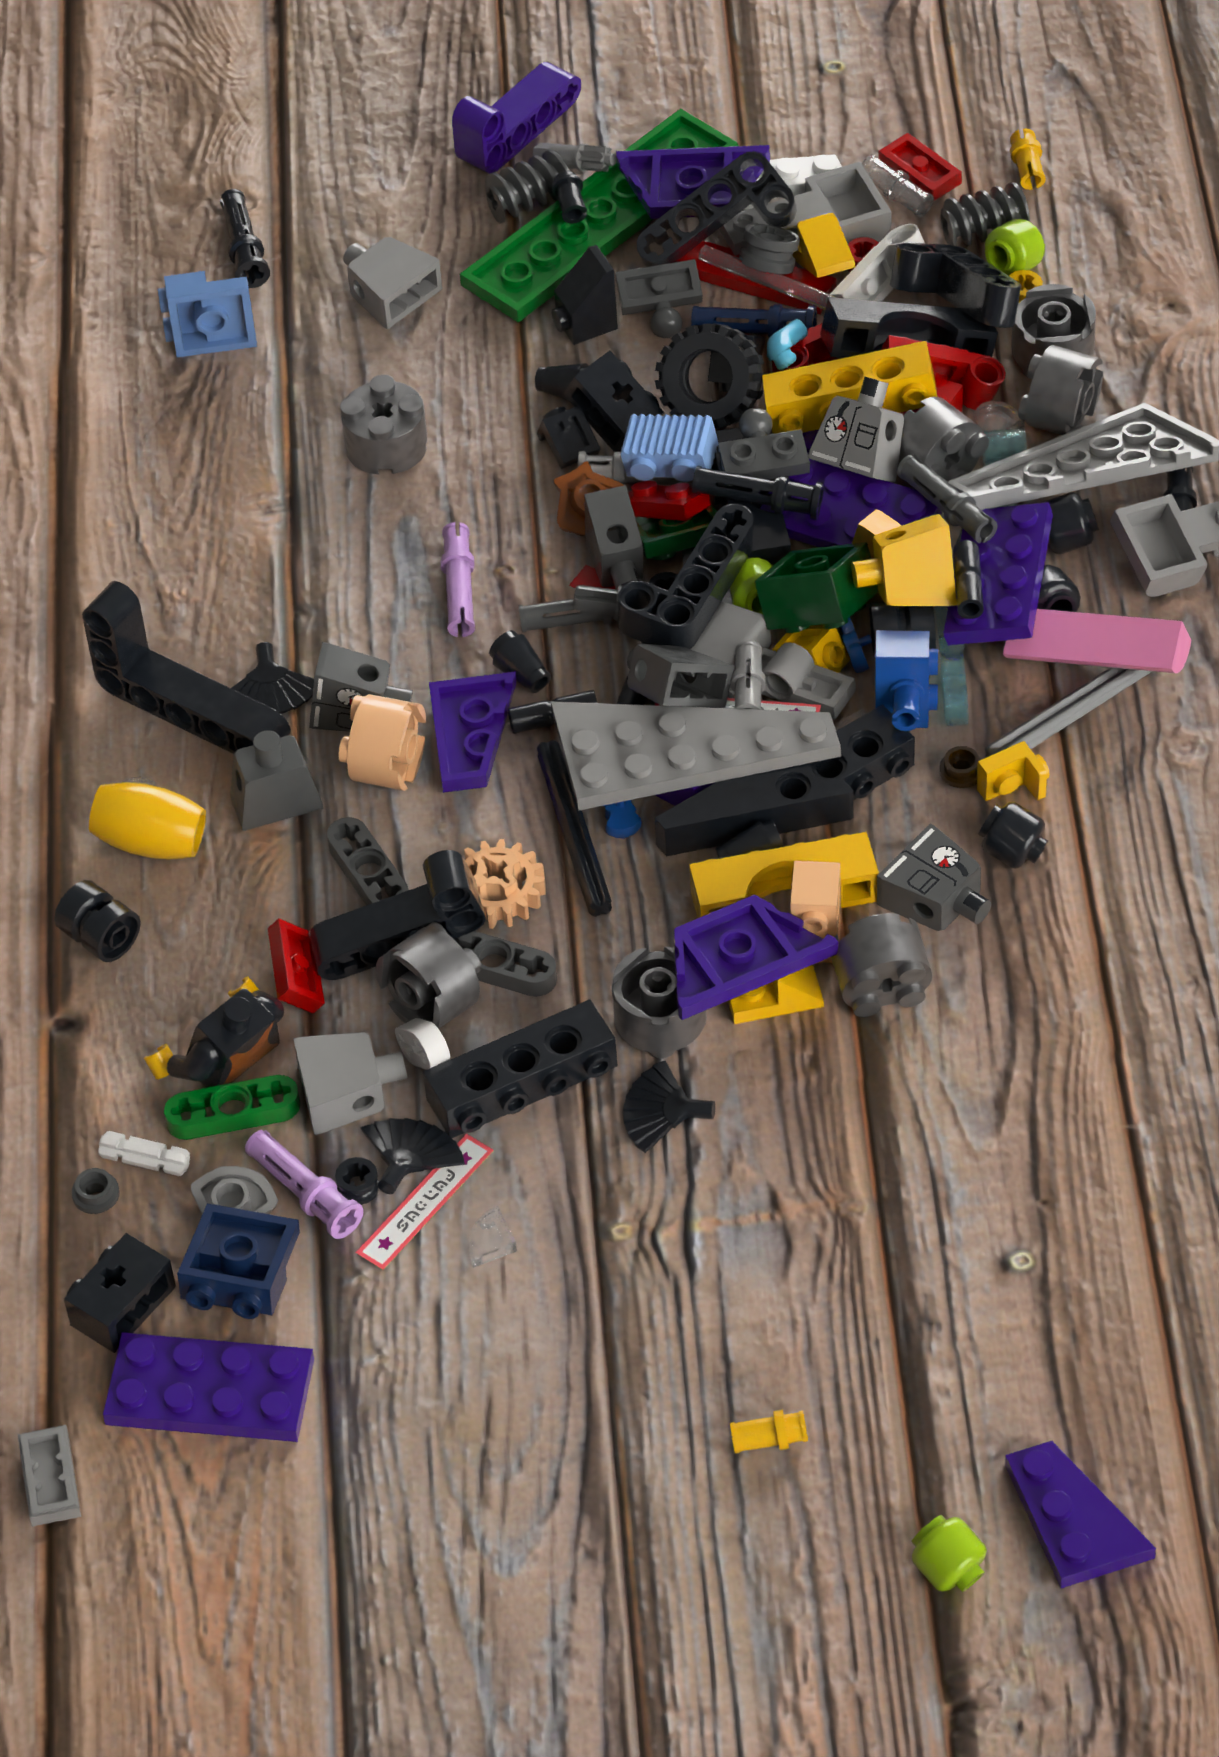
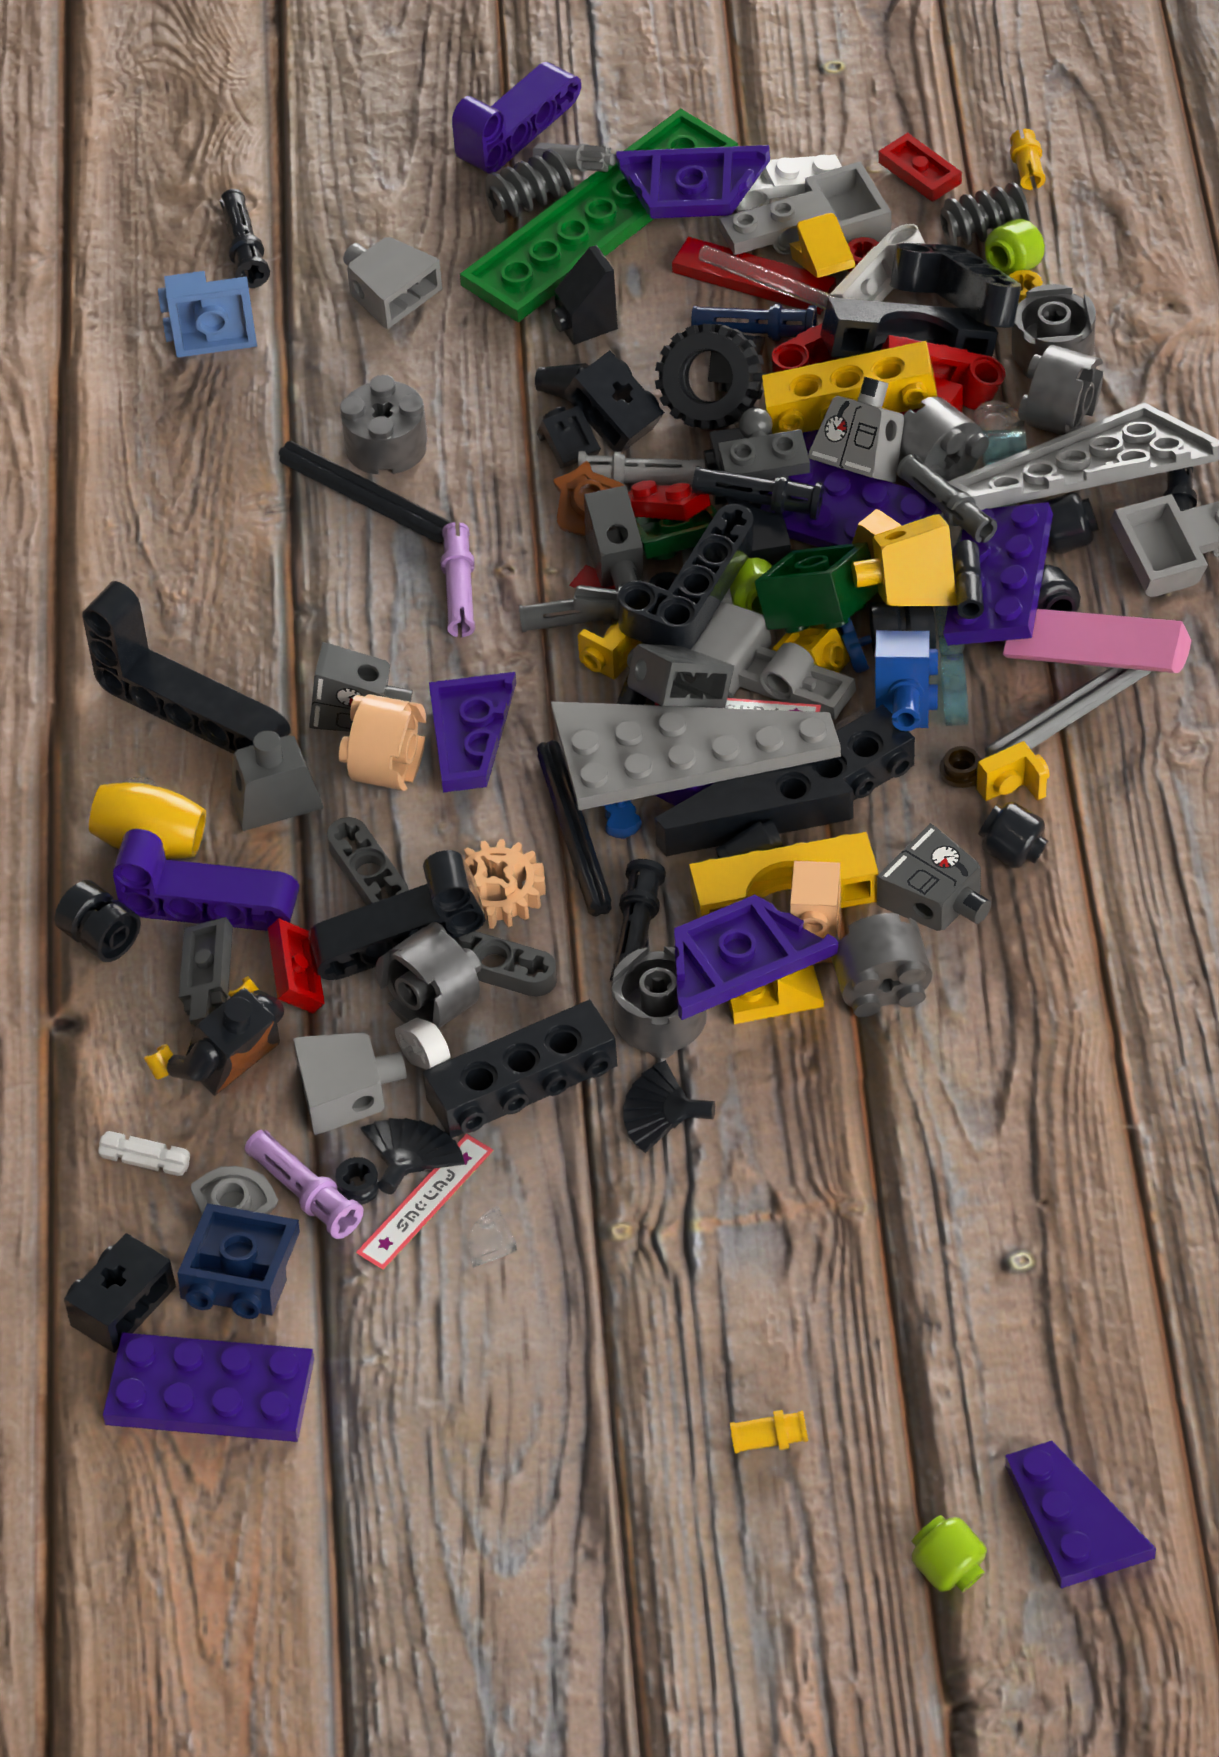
(49, 1475): light grey plate -> none
(94, 1181): dark grey plate -> none
(198, 890): none -> dark purple beam
(205, 968): none -> dark grey hinge
(216, 1096): green beam -> none
(275, 684): black hand -> none
(363, 491): none -> black axle
(515, 654): black cone -> none
(540, 714): black piece -> none
(568, 189): black pin -> none
(605, 654): none -> yellow bracket
(638, 906): none -> black pin
(659, 290): dark grey plate -> none
(668, 446): light blue brick -> none
(713, 217): black beam -> none
(748, 663): light grey pin -> none
(769, 248): dark grey wheel -> none
(780, 343): medium azure arm -> none
(897, 186): clear pin -> none

